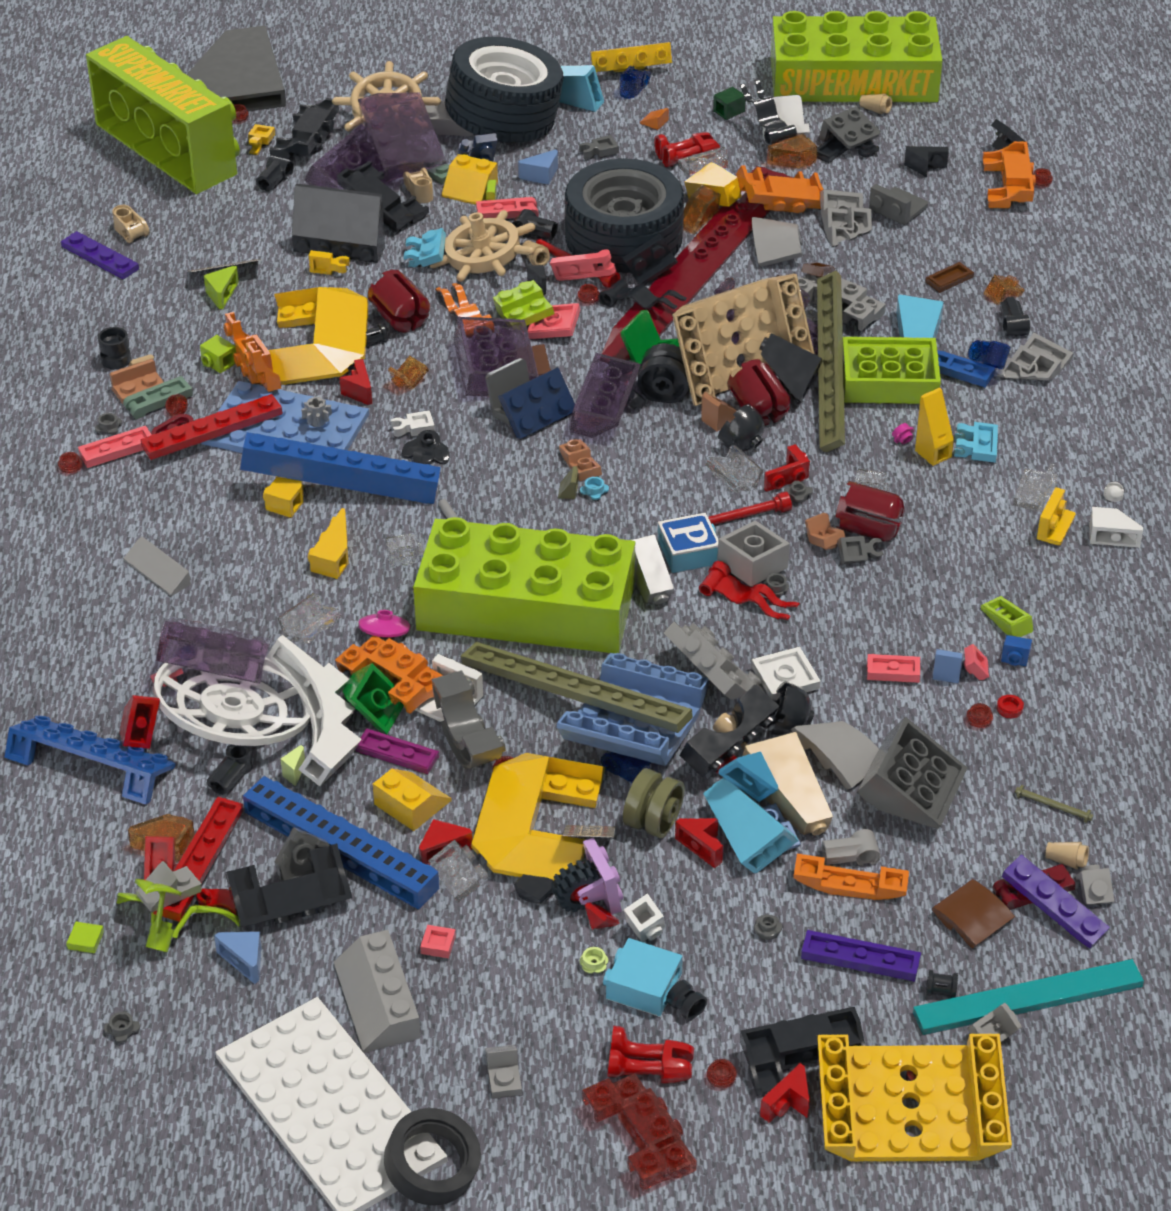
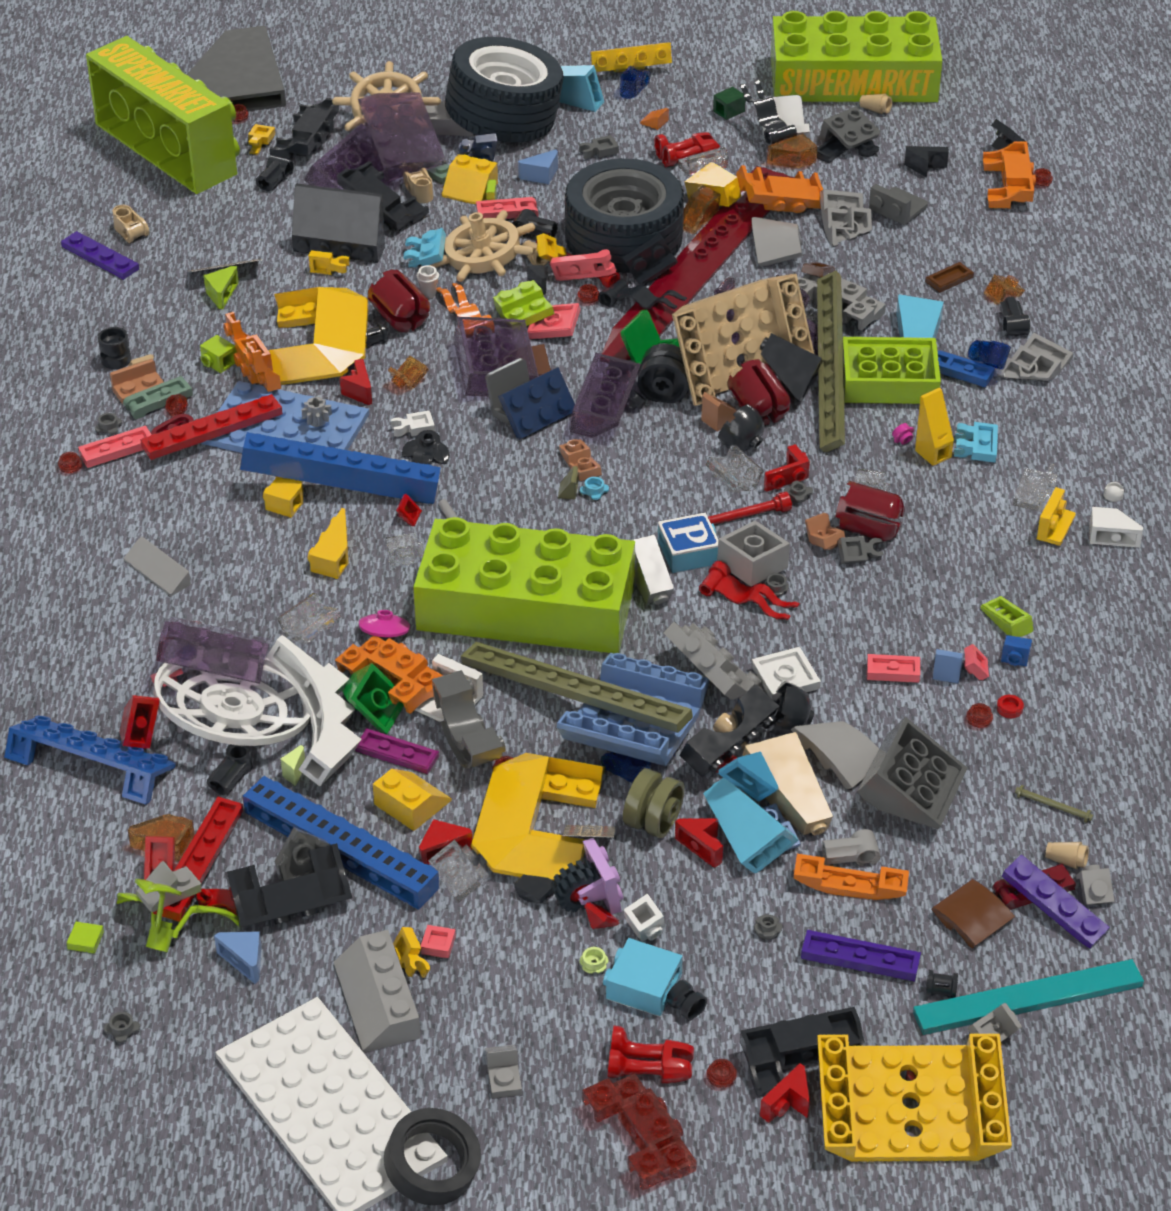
(407, 950): none -> yellow plate
(408, 510): none -> red slope
(428, 280): none -> white cone
(548, 248): none -> yellow plate

